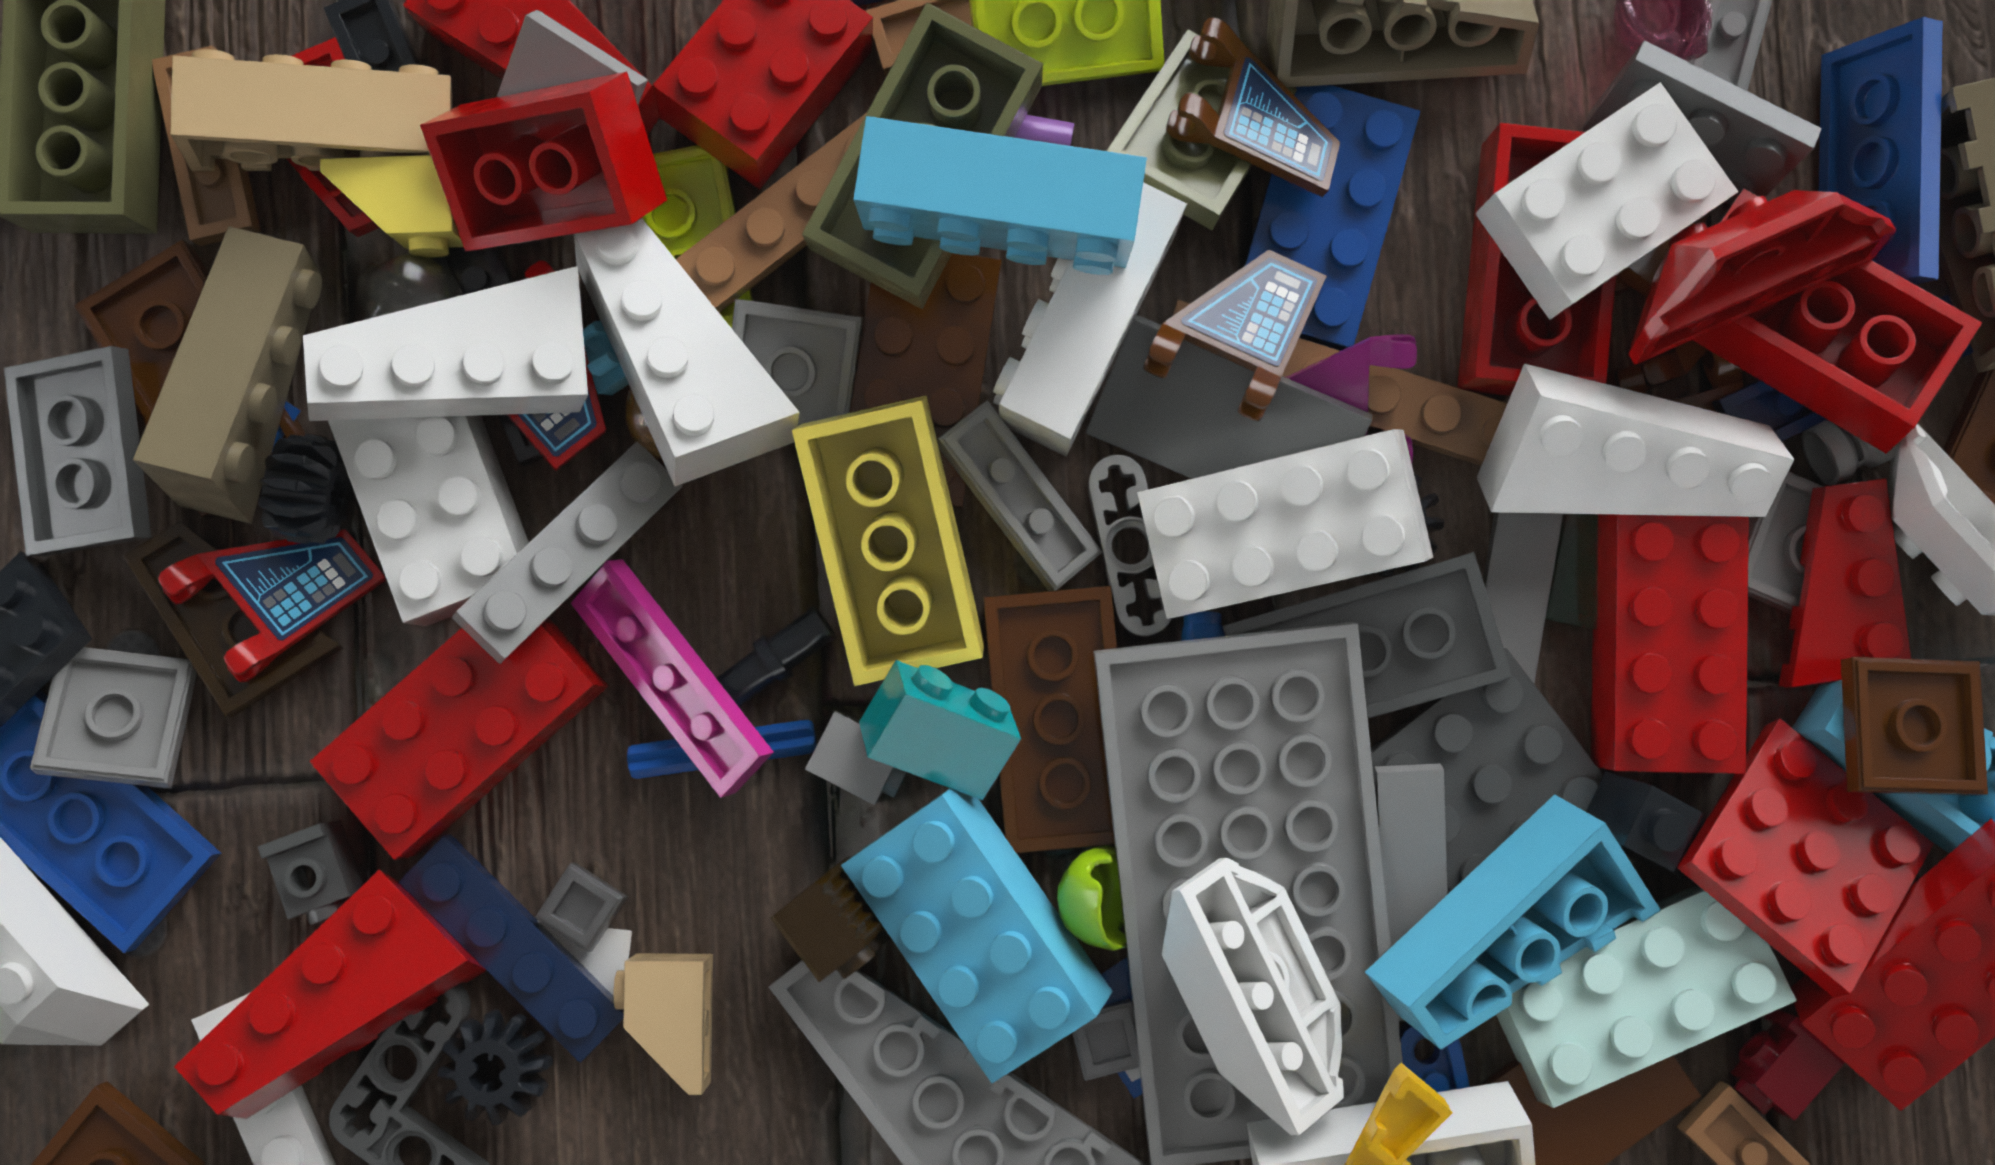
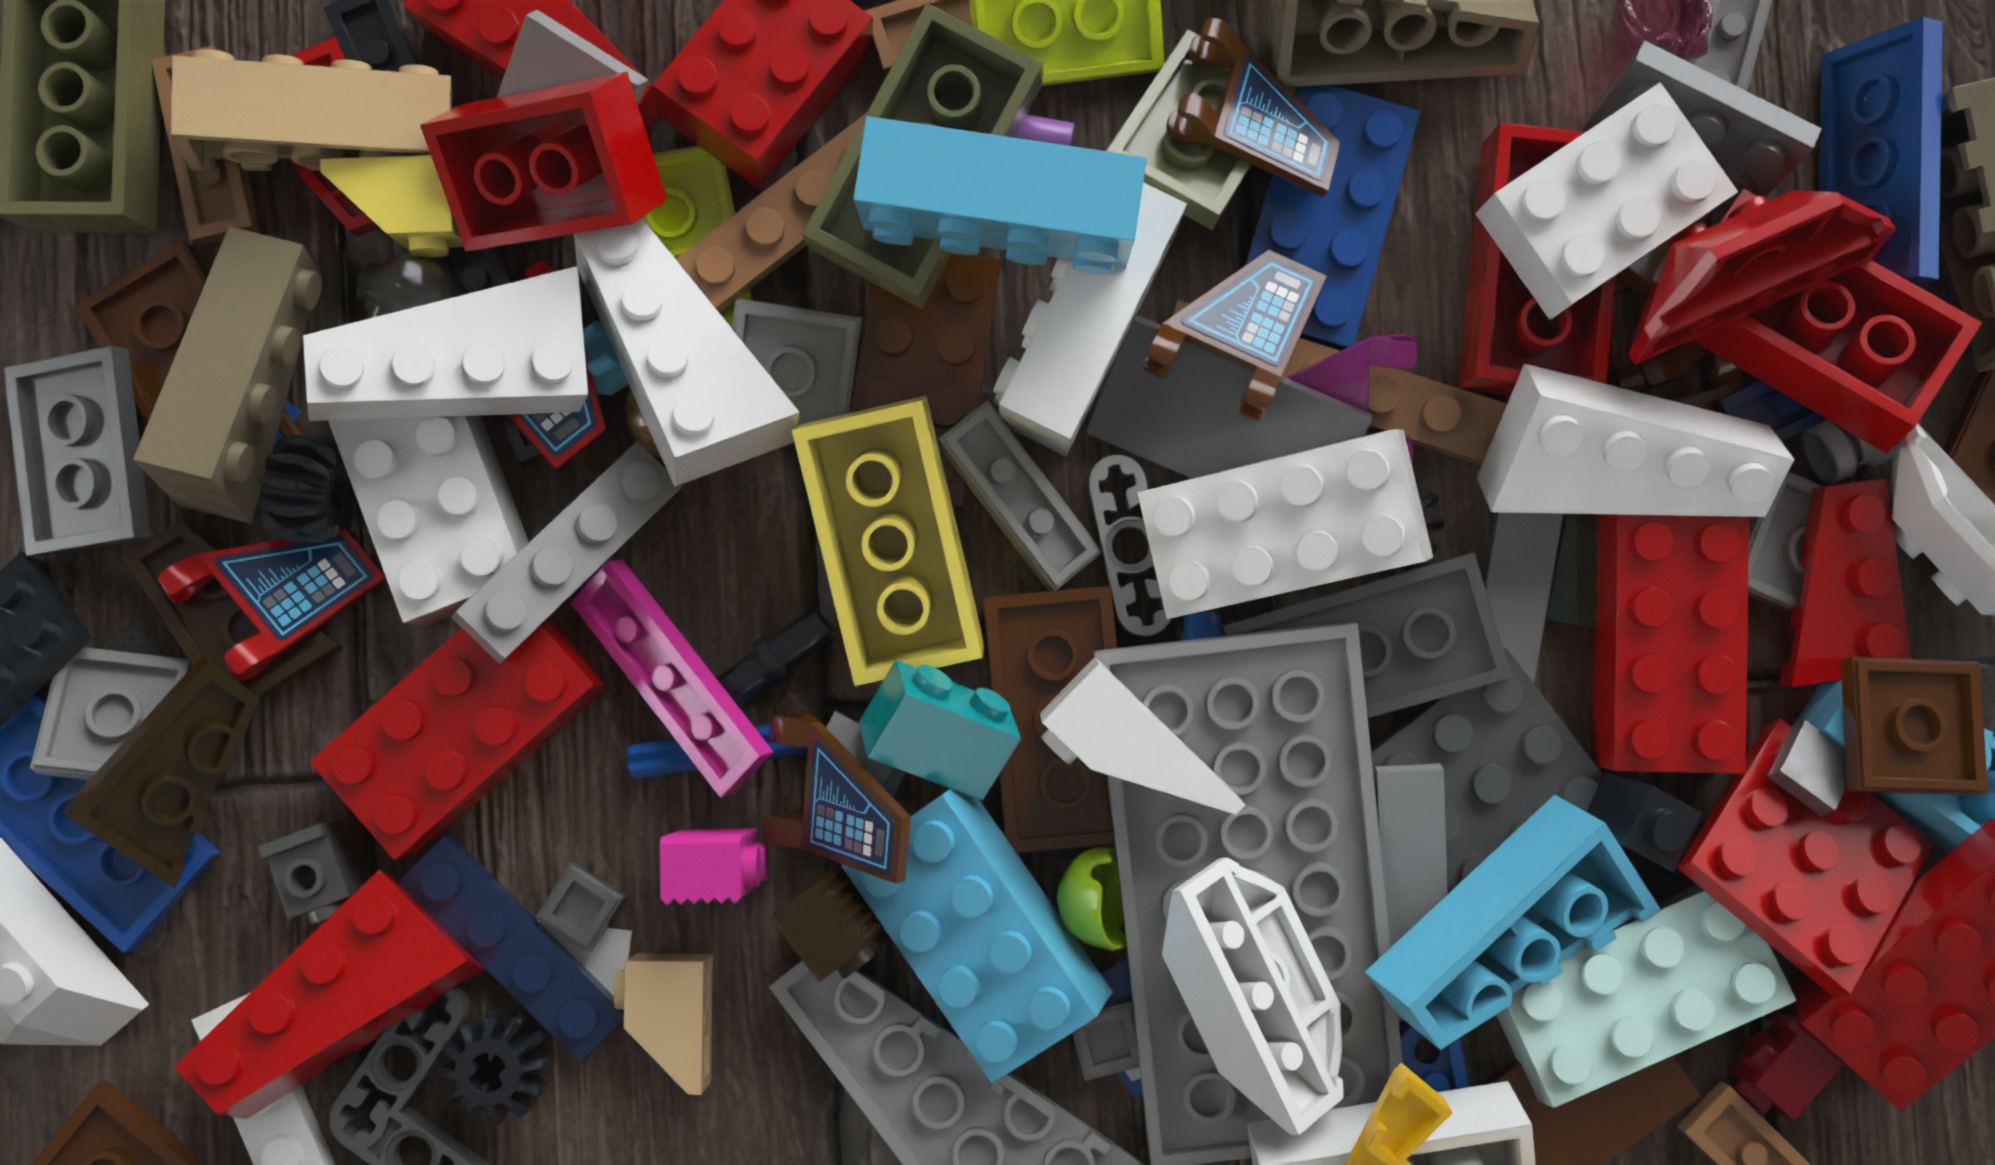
(163, 775): none -> dark brown wing
(711, 865): none -> dark pink brick
(844, 807): none -> flag
(1124, 739): none -> white slope
(1811, 768): none -> flat silver tile

